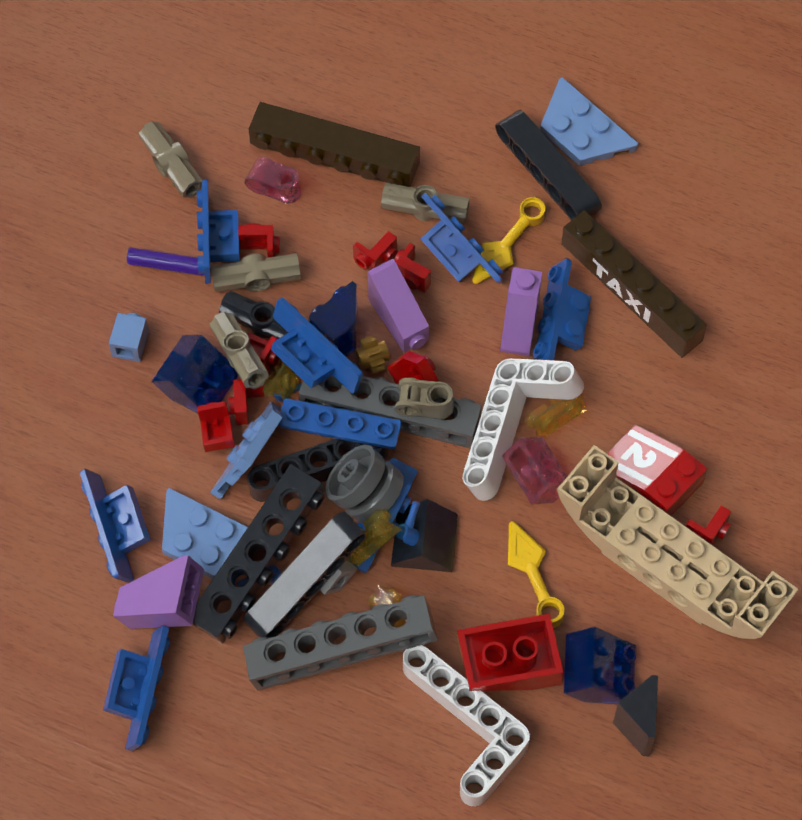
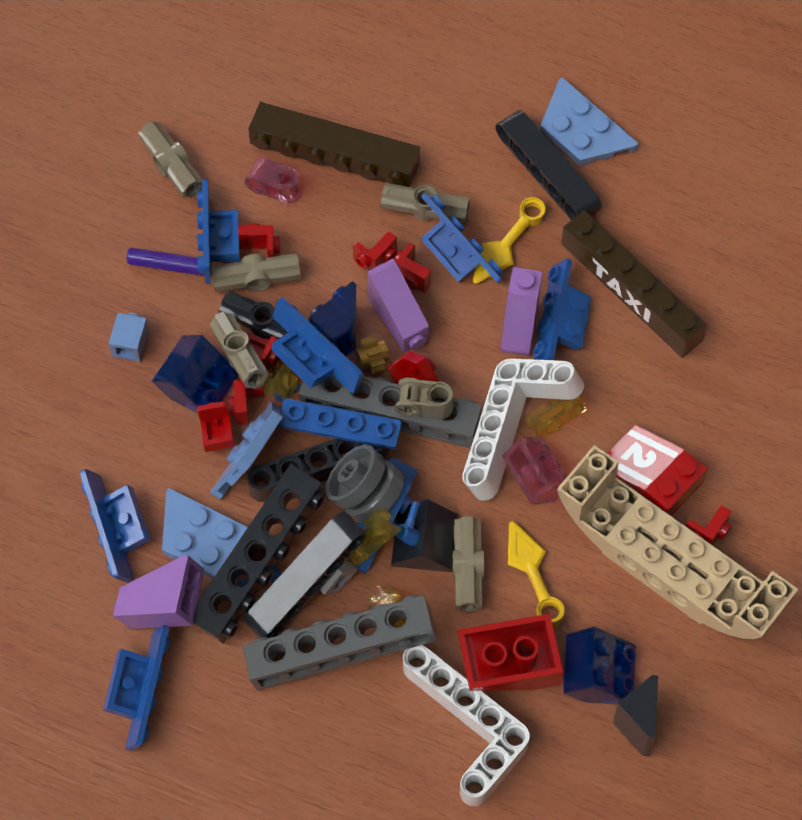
(468, 564): none -> dark tan piece

